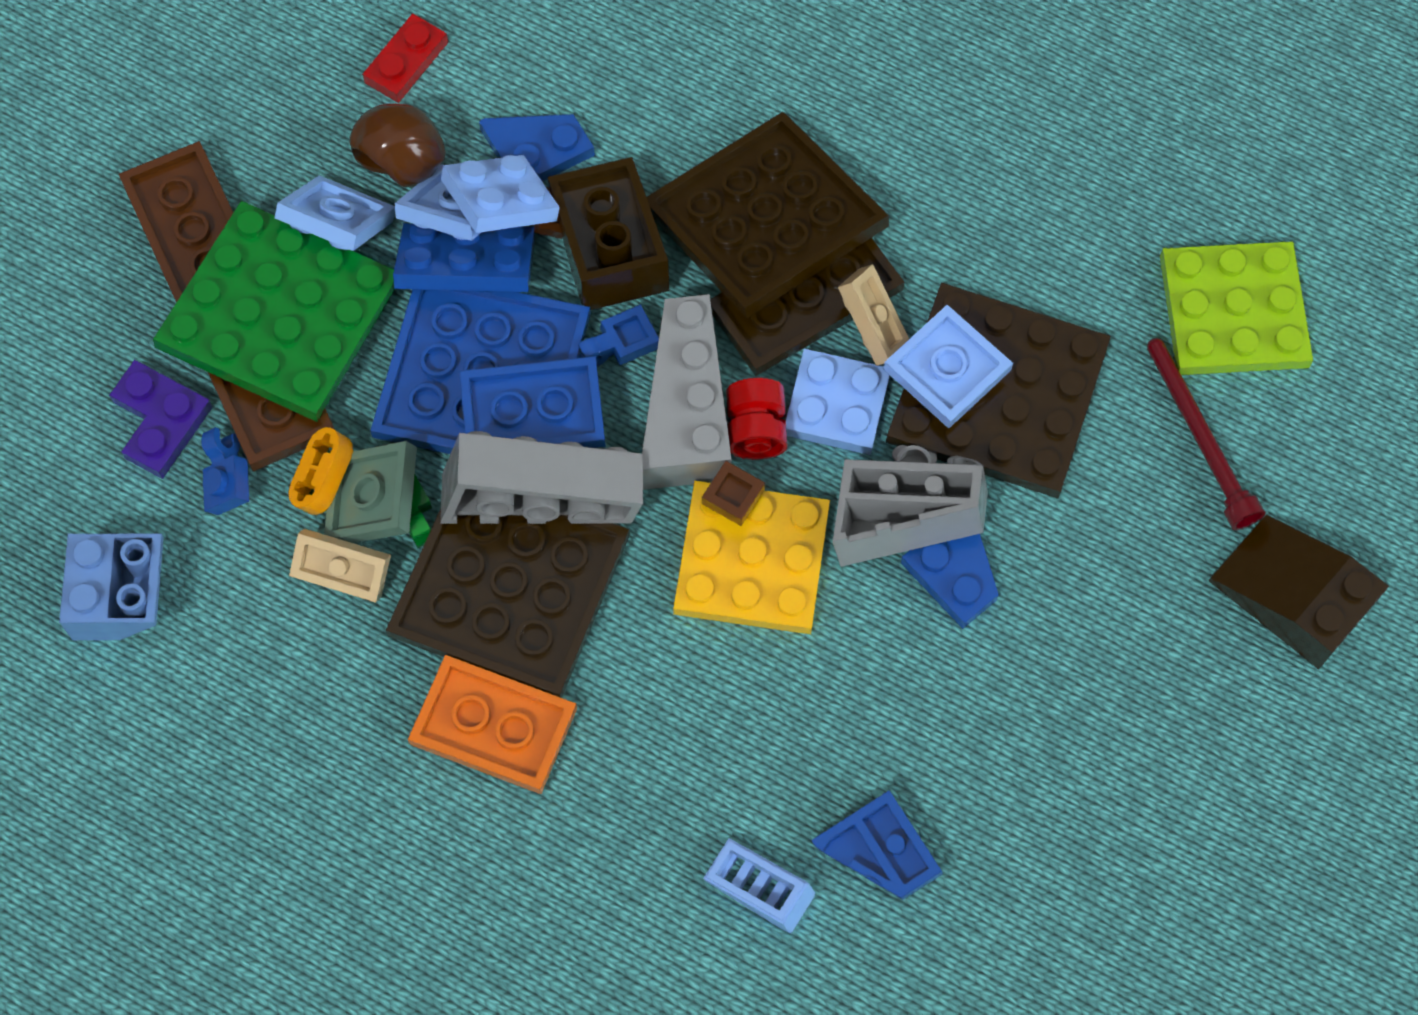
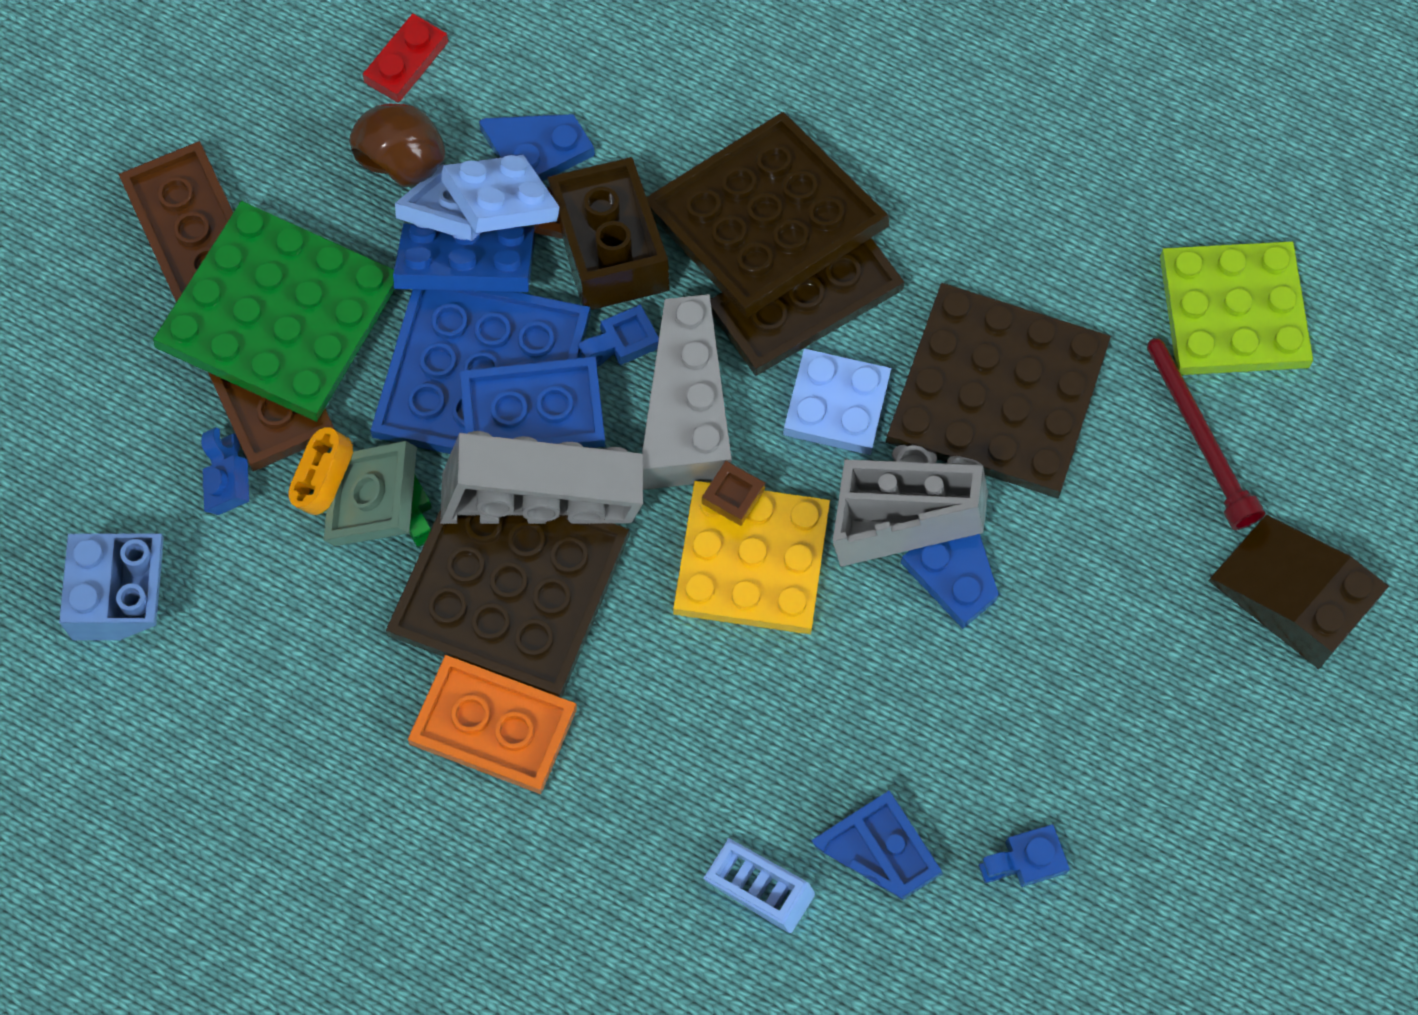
(169, 415): dark purple plate -> none
(335, 213): light blue plate -> none
(339, 565): tan plate -> none
(755, 418): red wheel -> none
(873, 313): tan plate -> none
(948, 366): light blue plate -> none
(1030, 855): none -> blue plate

